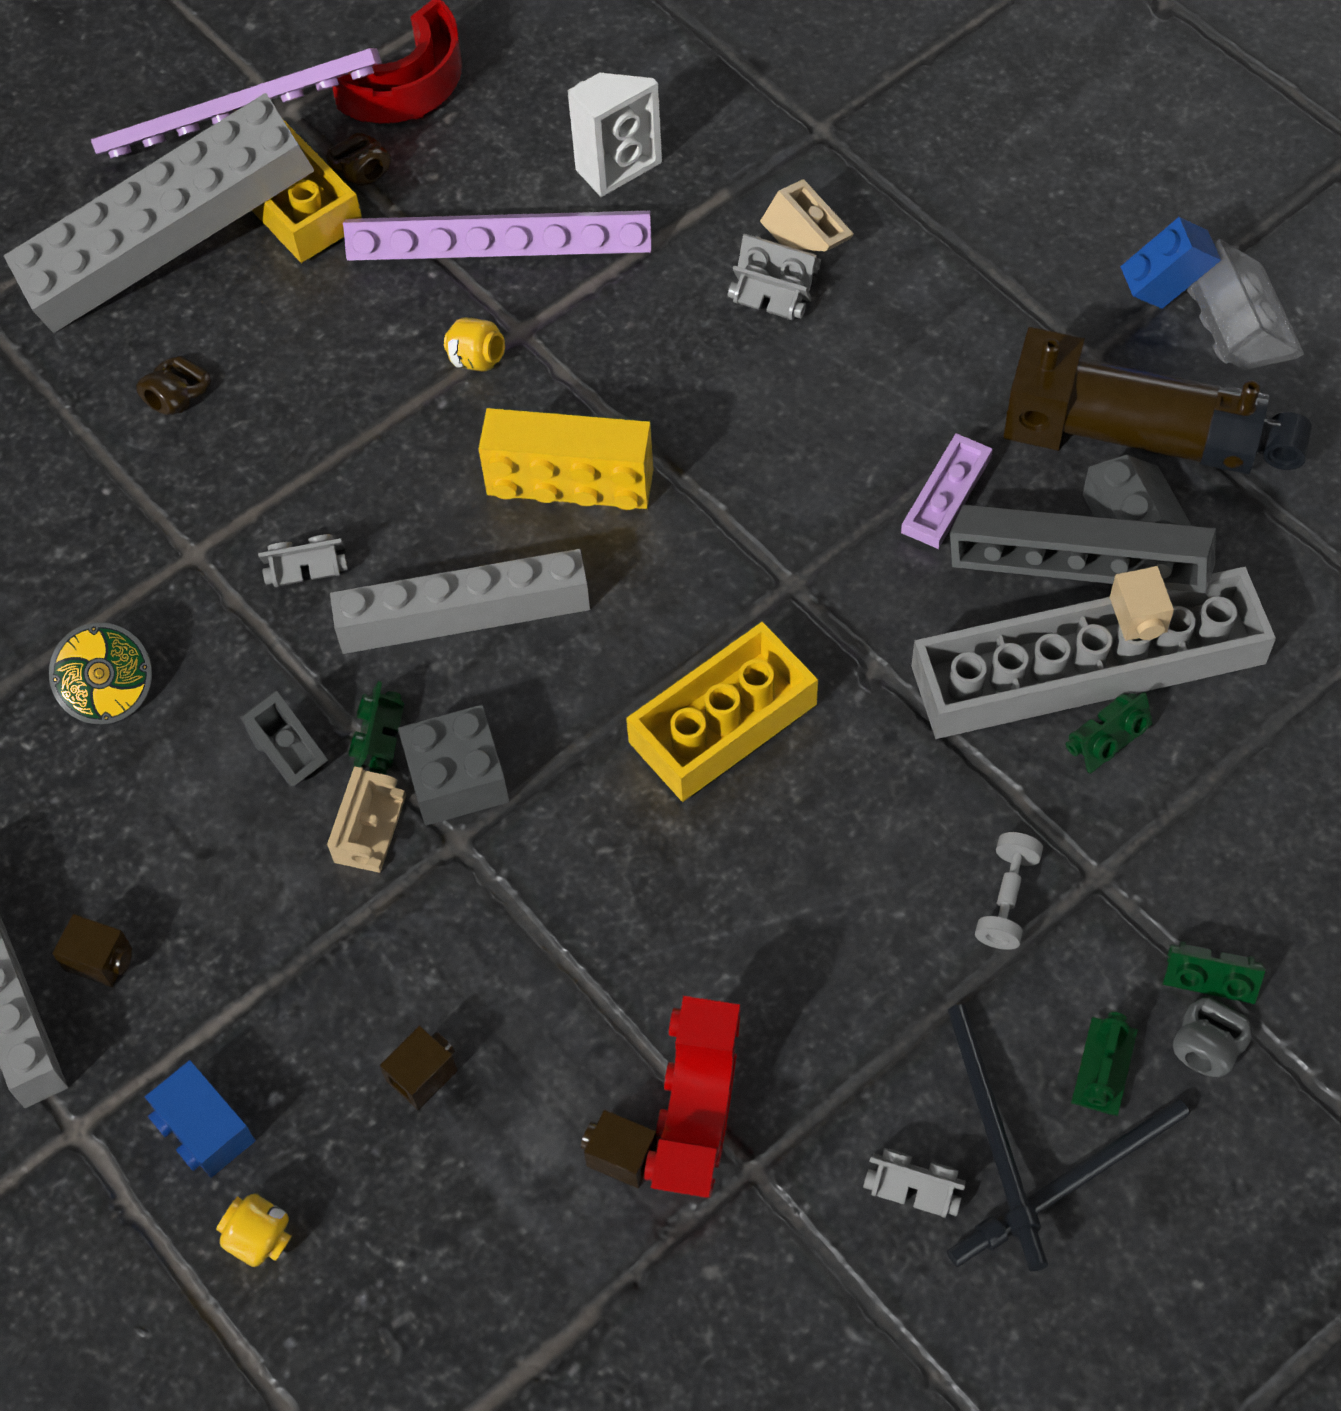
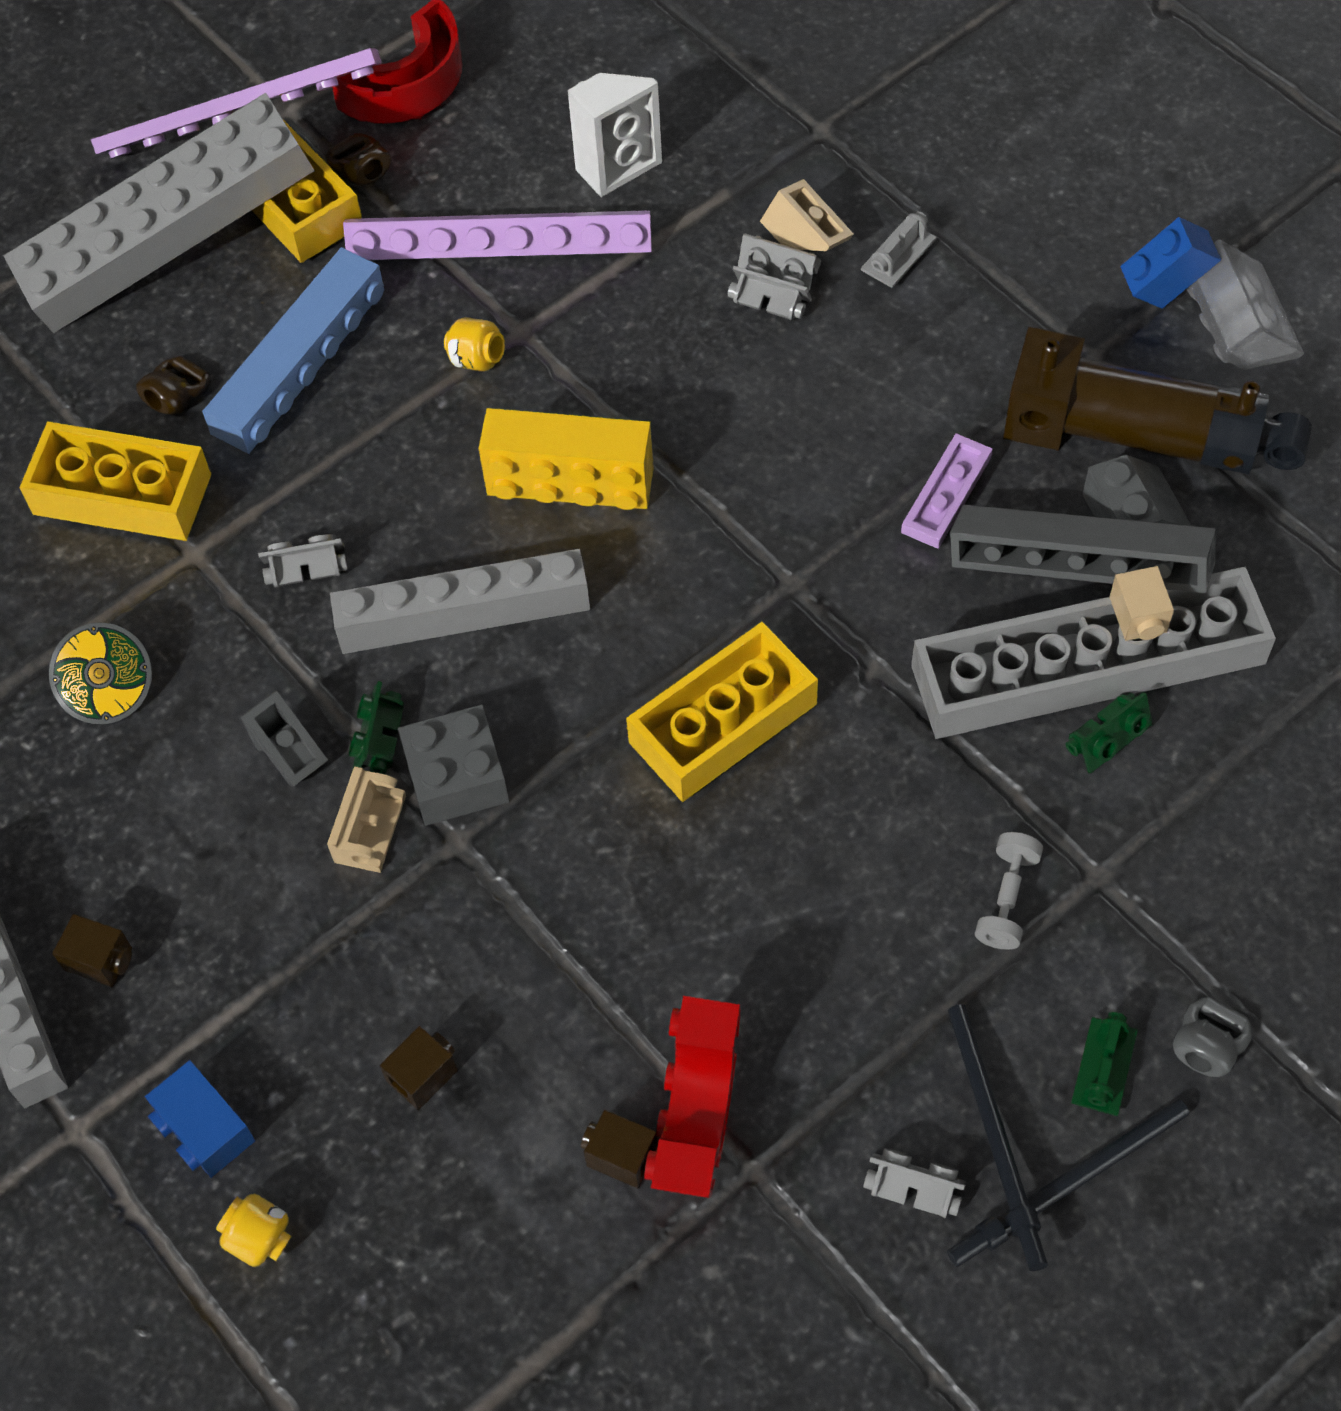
(116, 480): none -> yellow brick
(294, 351): none -> medium blue brick
(900, 250): none -> light grey hinge
(1226, 977): dark green hinge -> none

